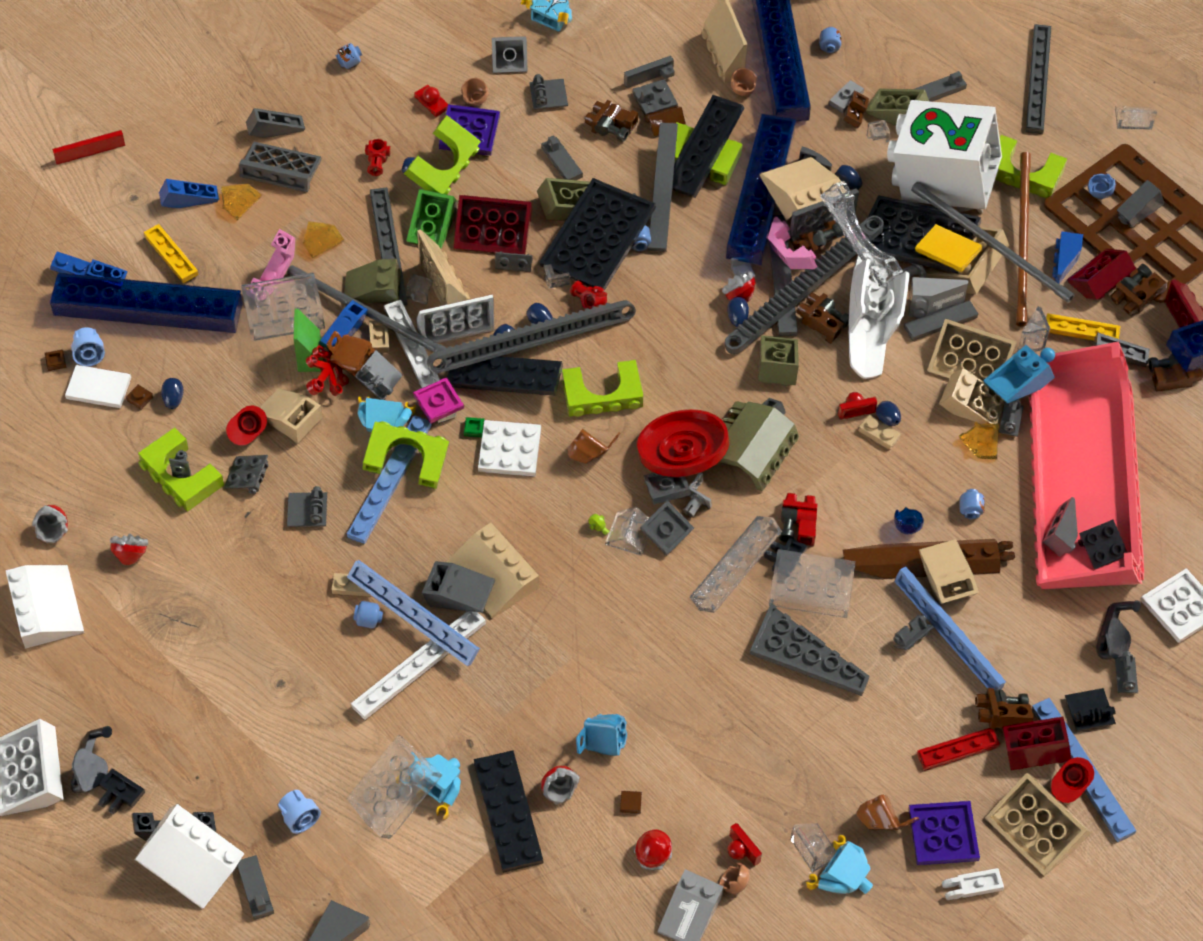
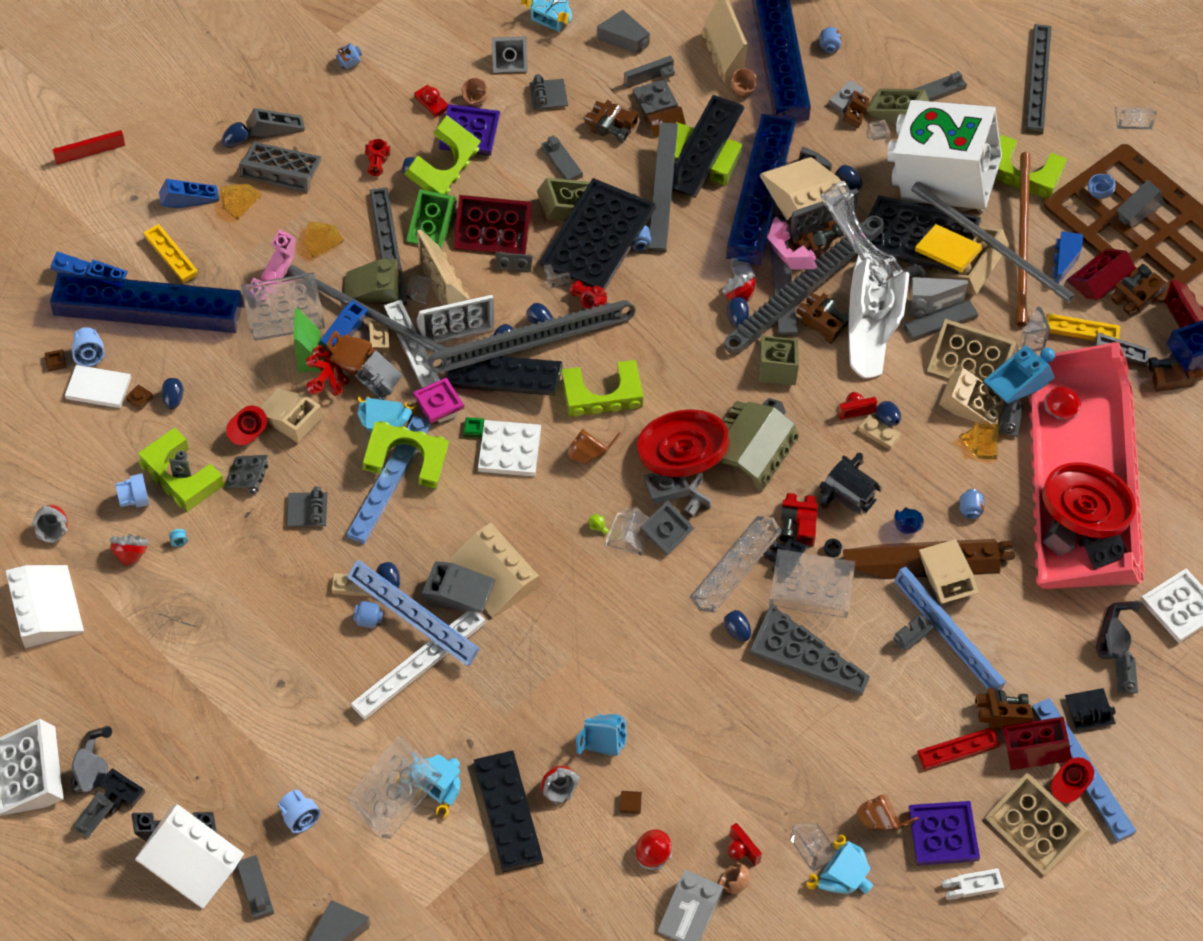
(93, 814): none -> dark grey hinge
(132, 492): none -> light blue piece
(178, 537): none -> medium azure bush
(235, 135): none -> dark blue animal
(390, 573): none -> dark blue animal
(624, 32): none -> dark grey slope
(737, 625): none -> dark blue animal
(827, 547): none -> black bush
(850, 486): none -> black container
(1062, 403): none -> red hair
(1089, 500): none -> red container

